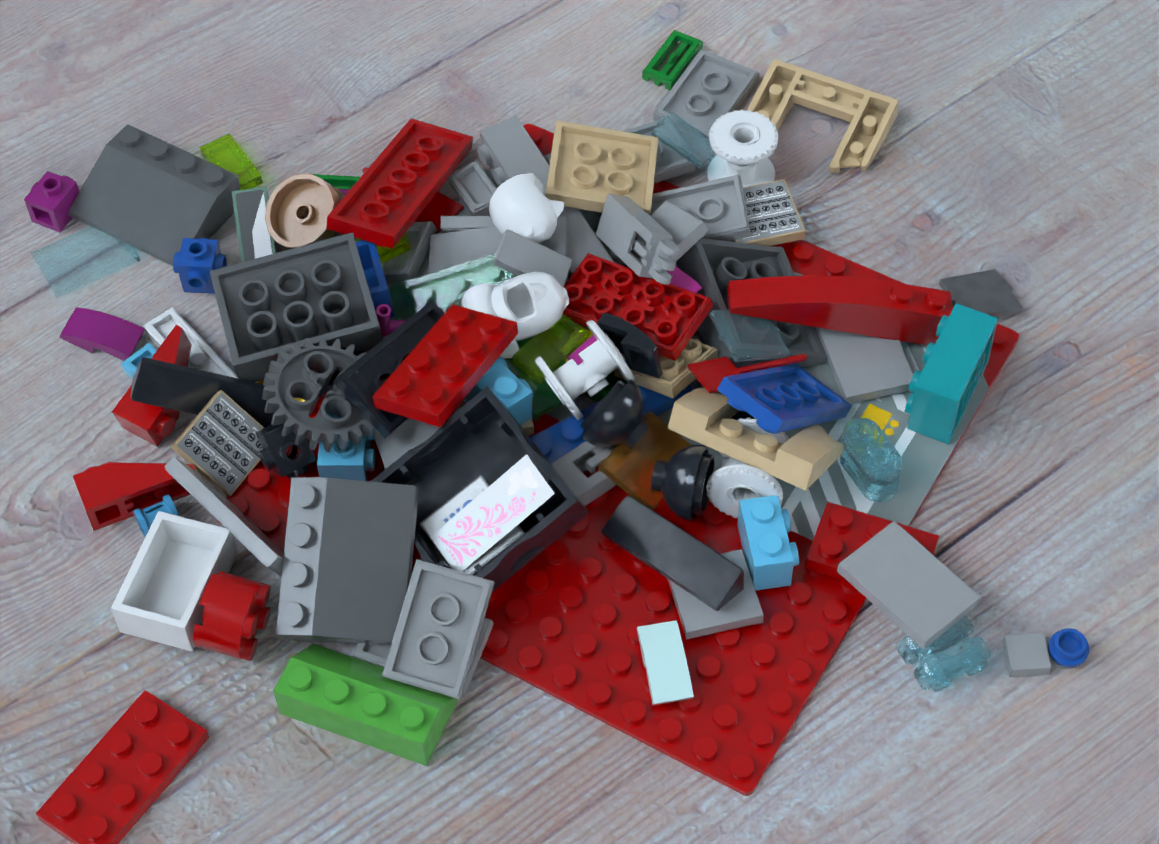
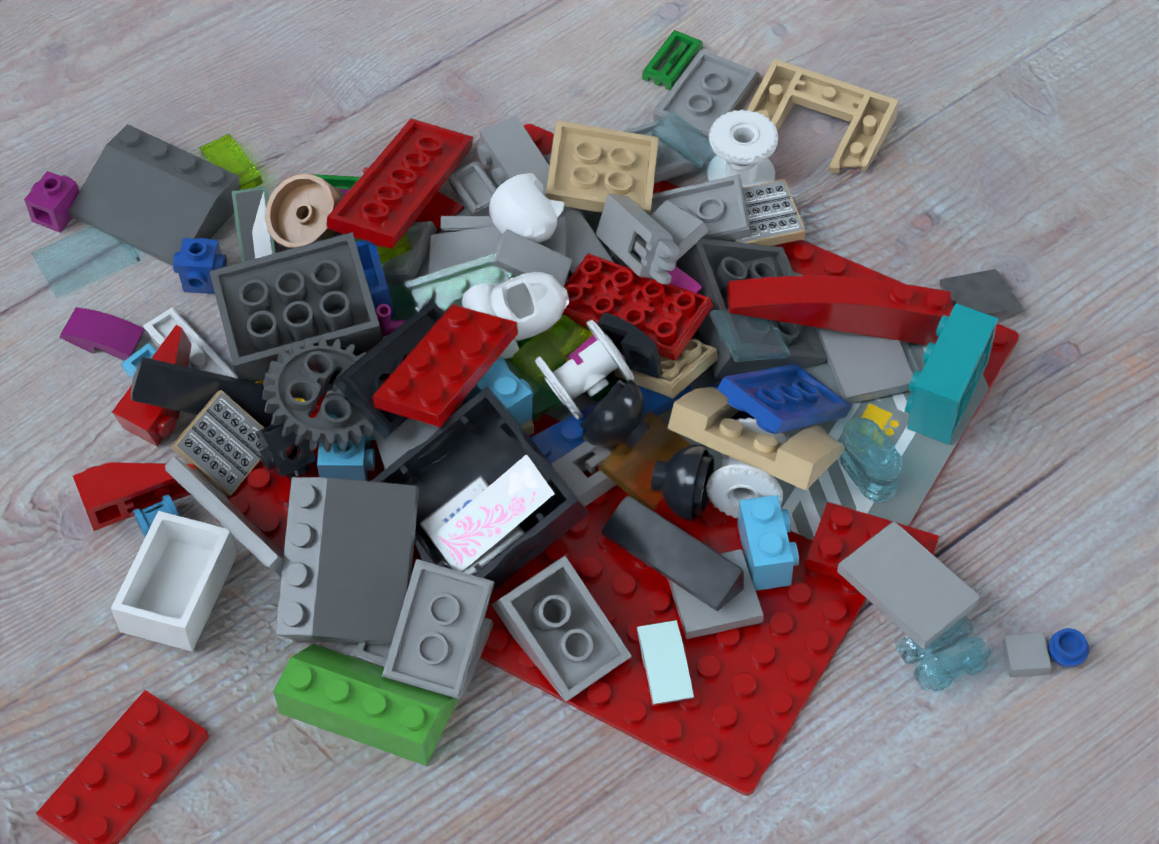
(232, 615): red brick -> none
(562, 629): none -> light grey slope
(712, 371): red piece -> none

